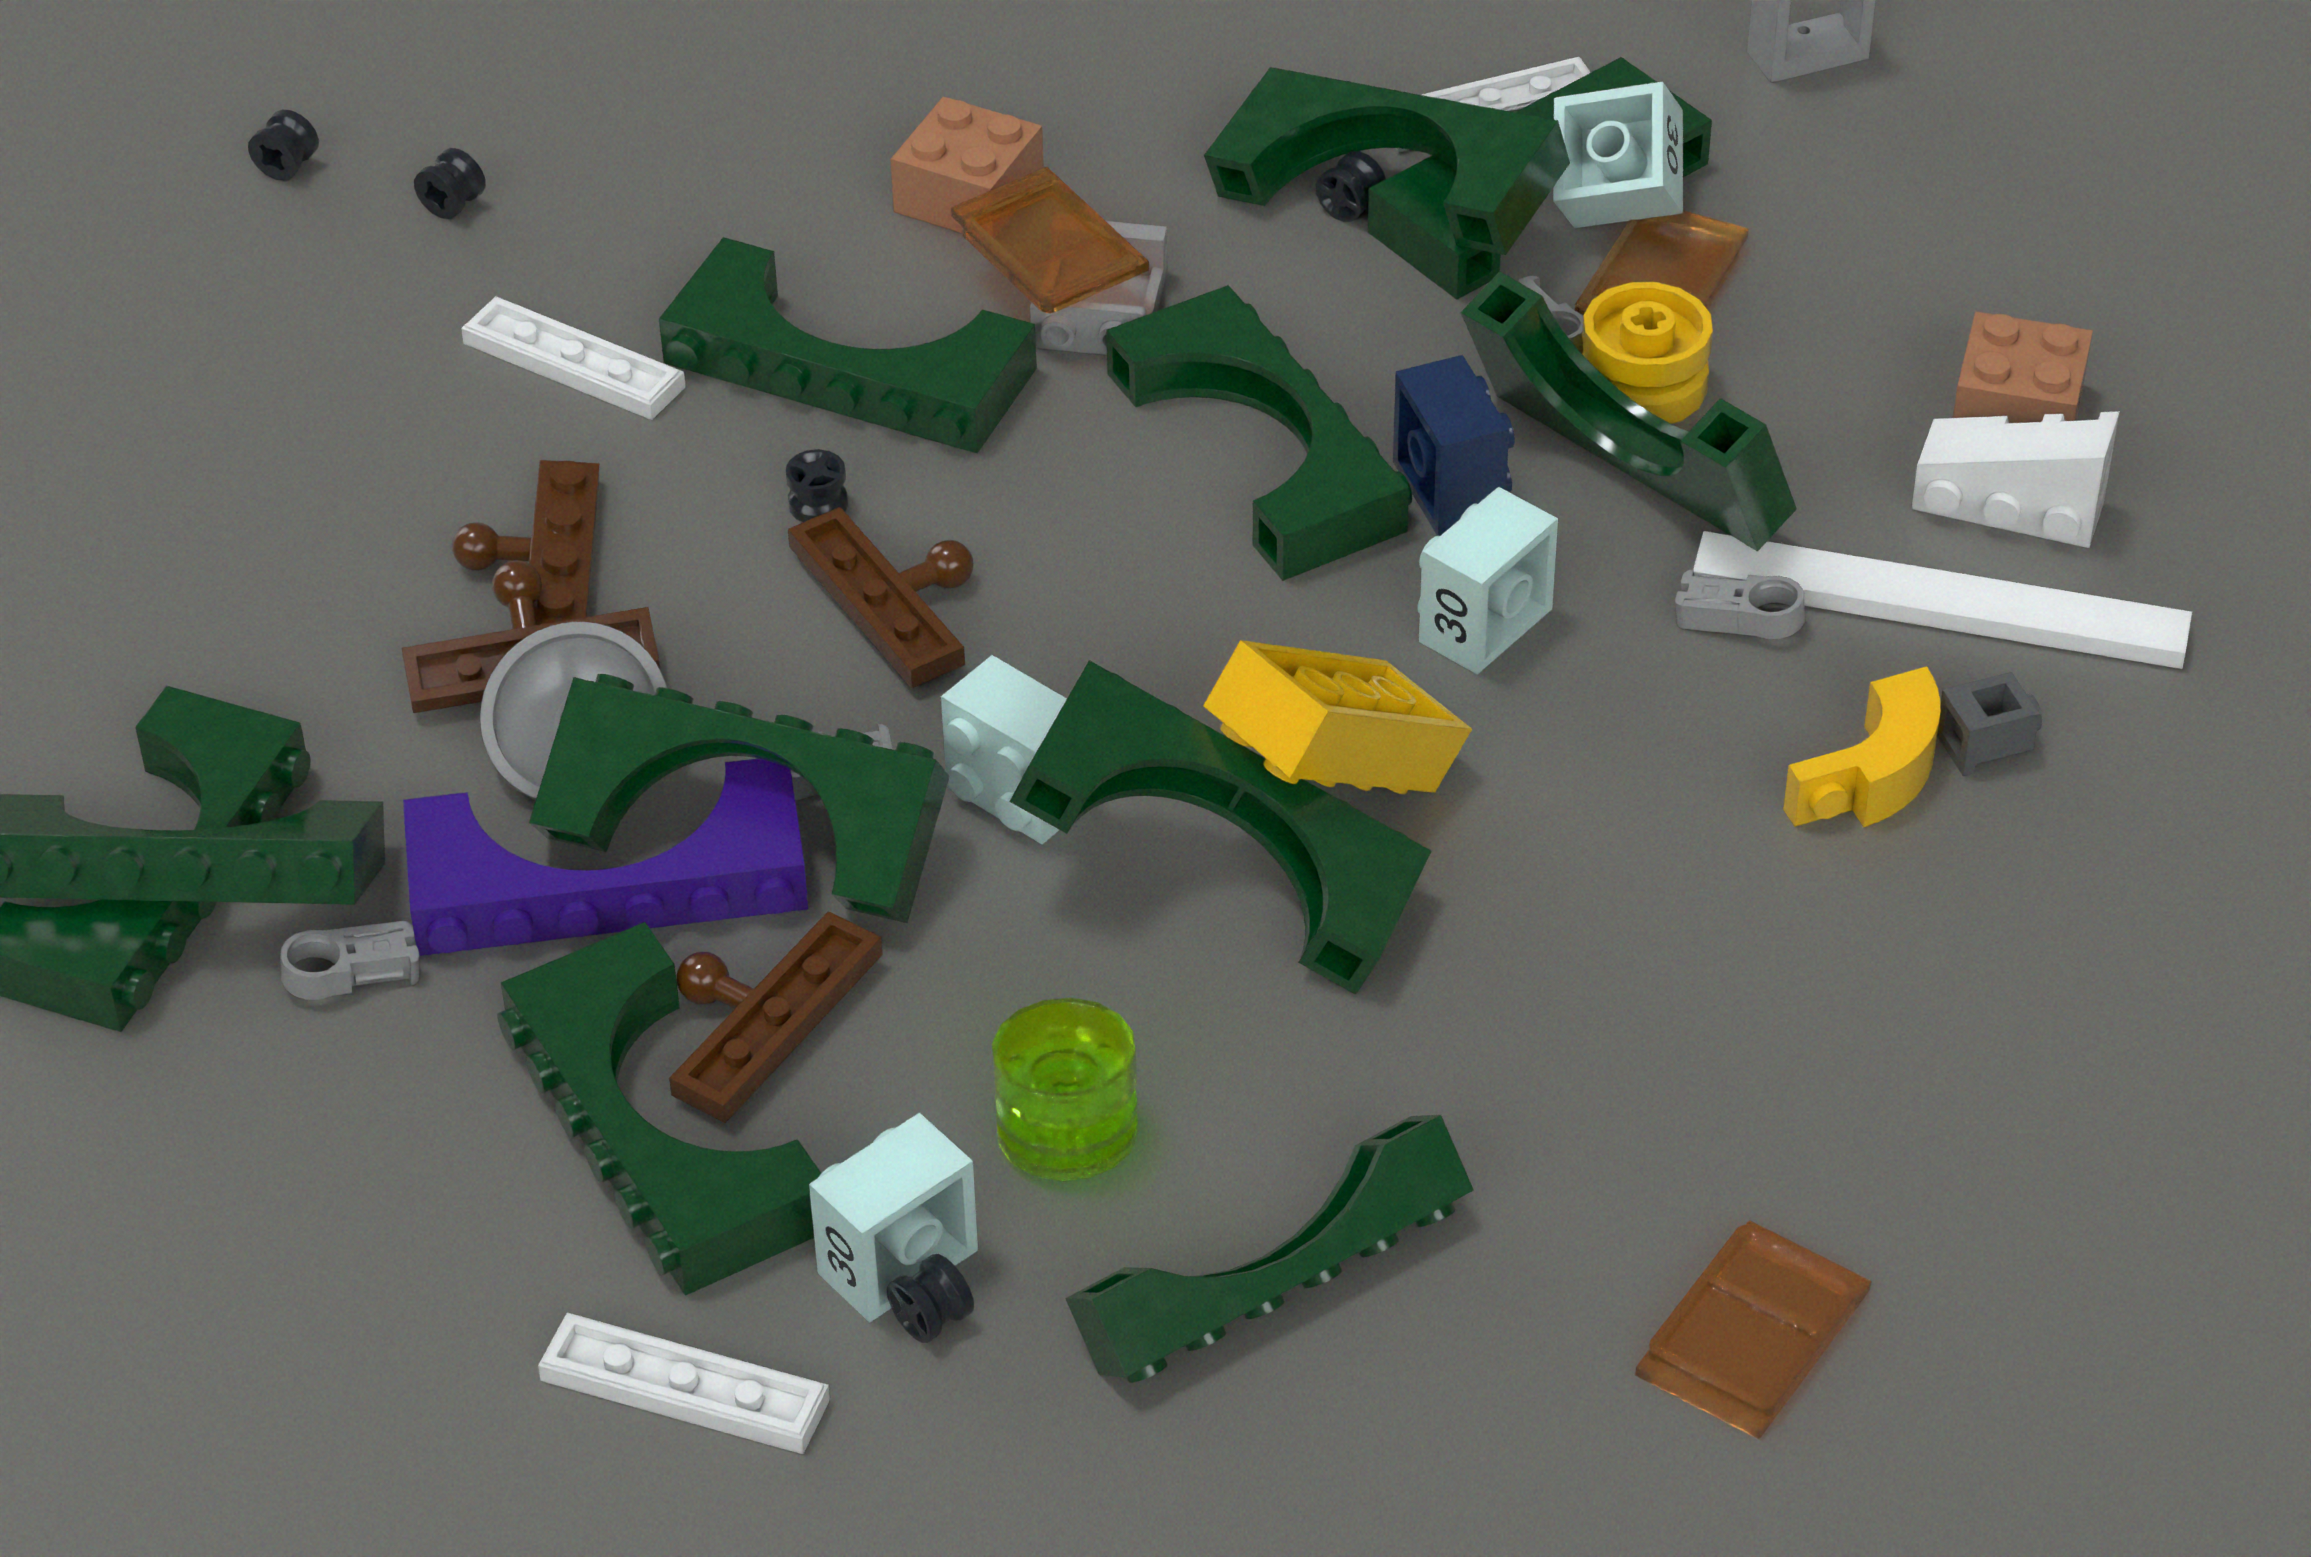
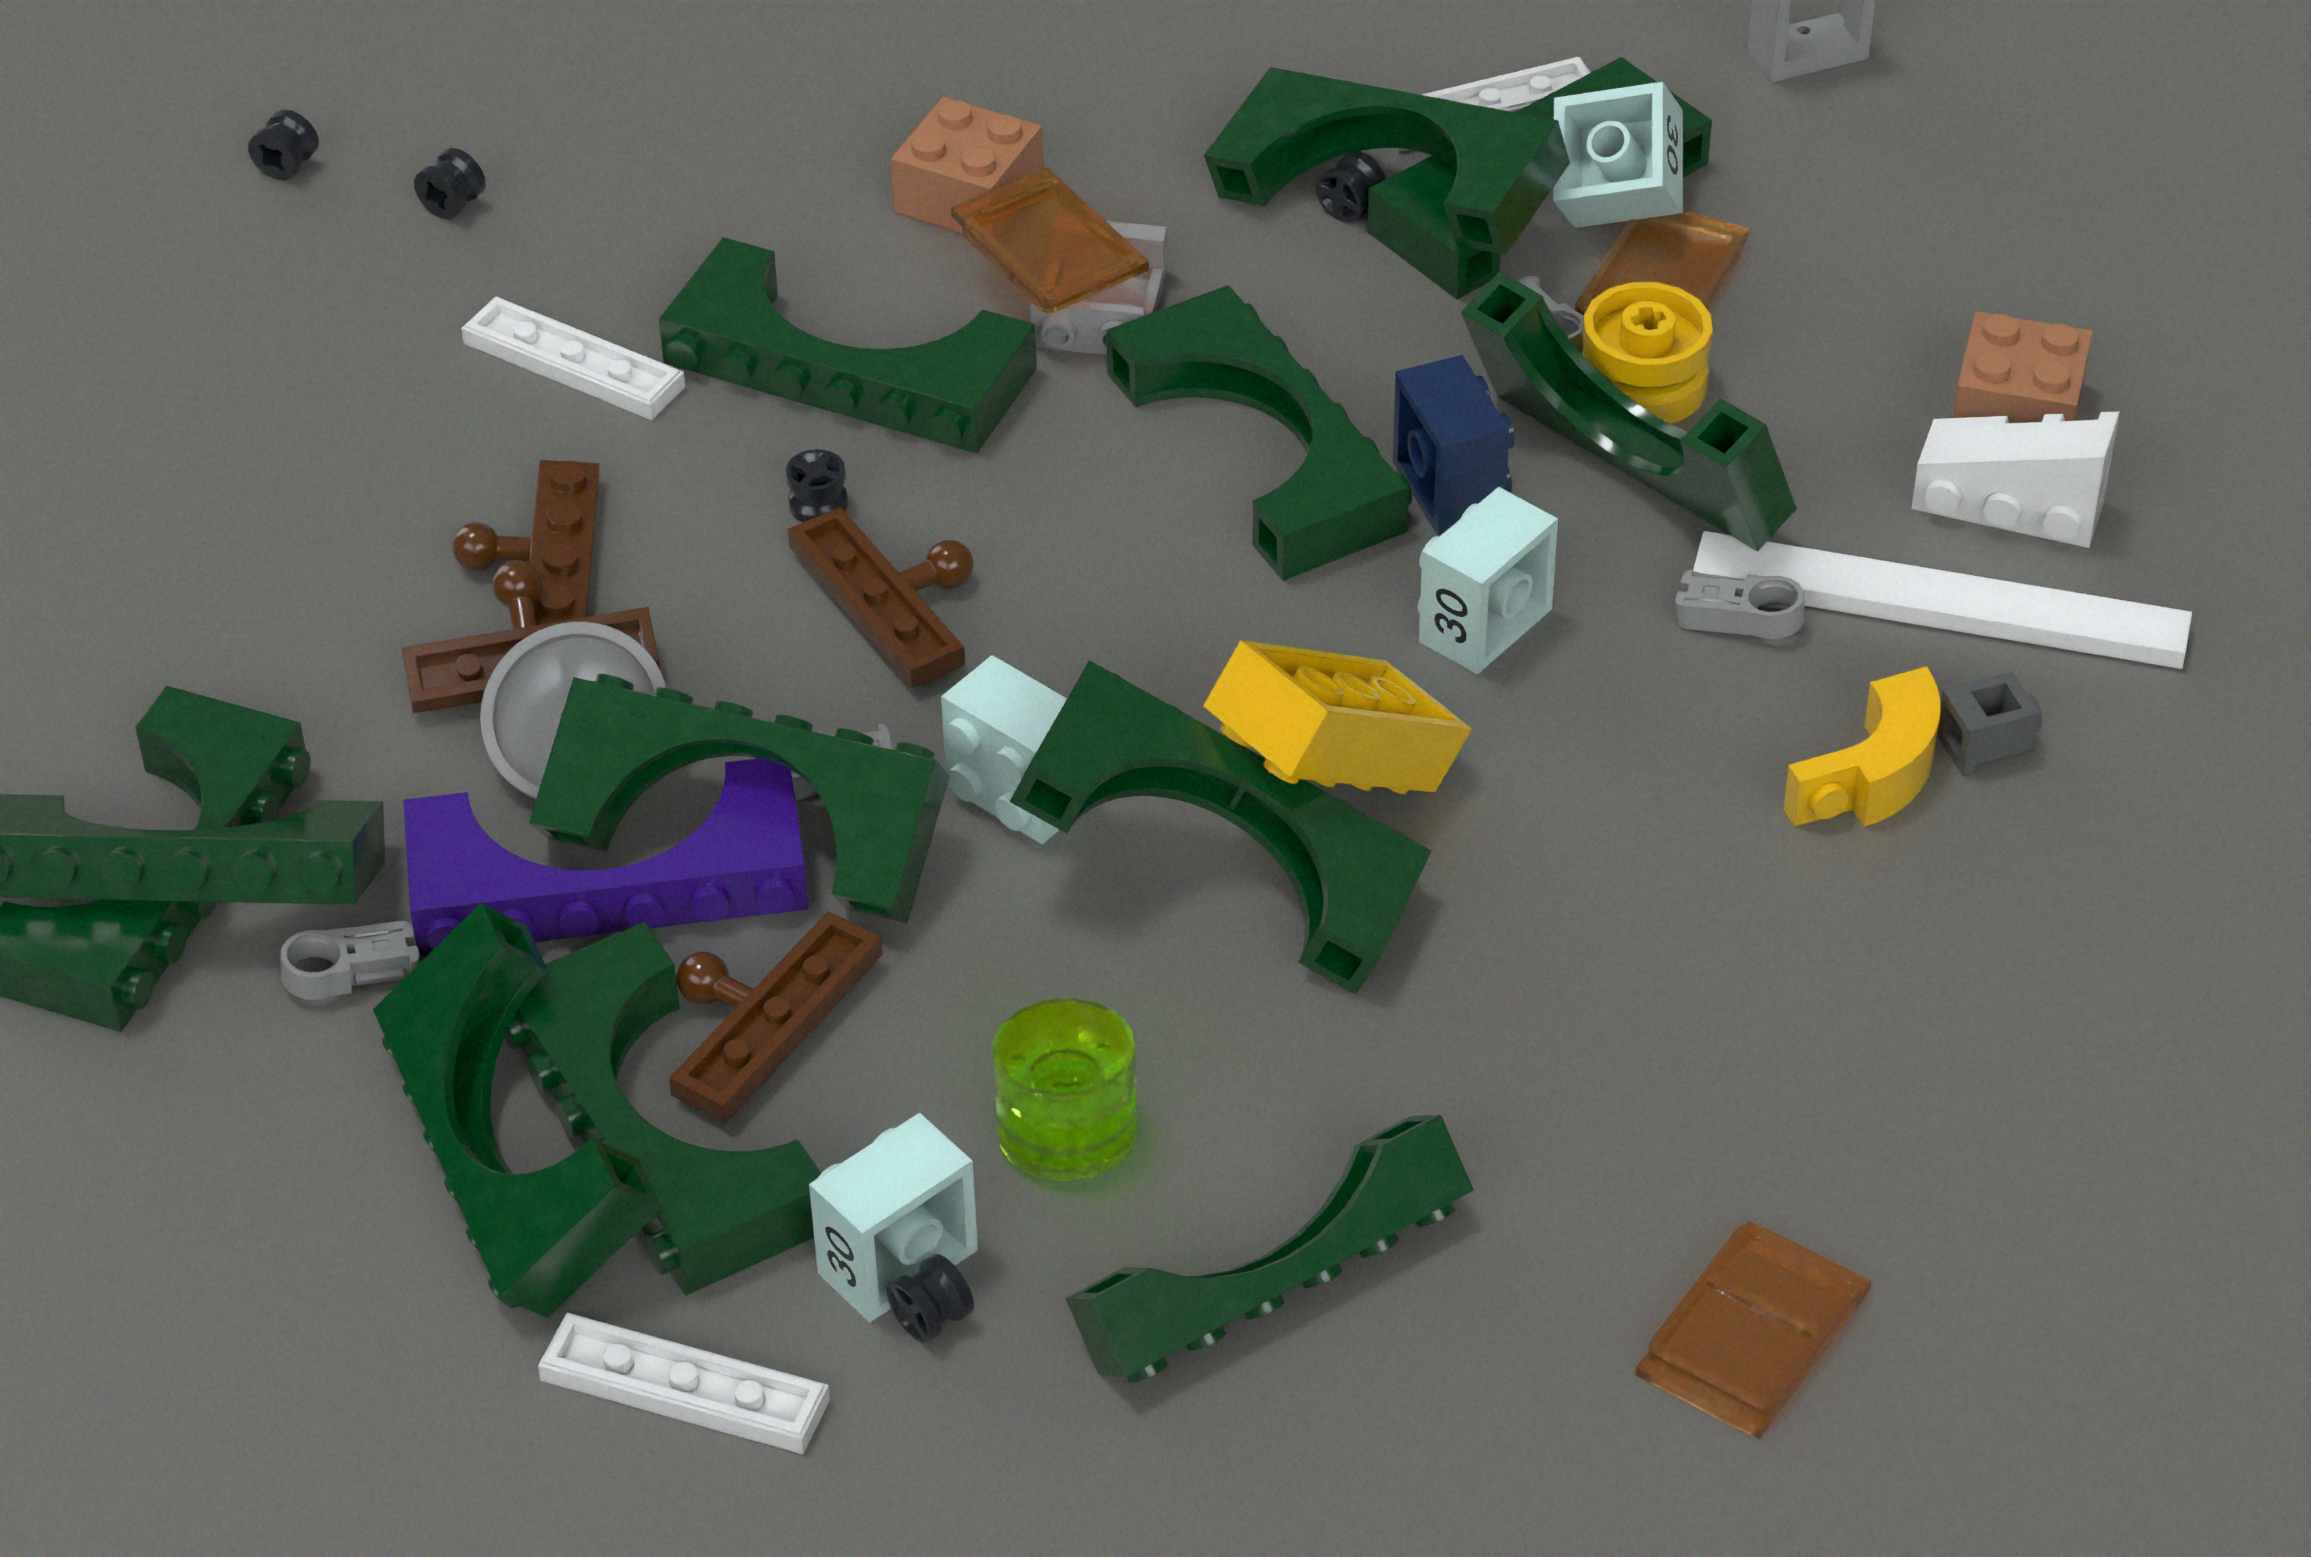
(445, 1030): none -> dark green arch

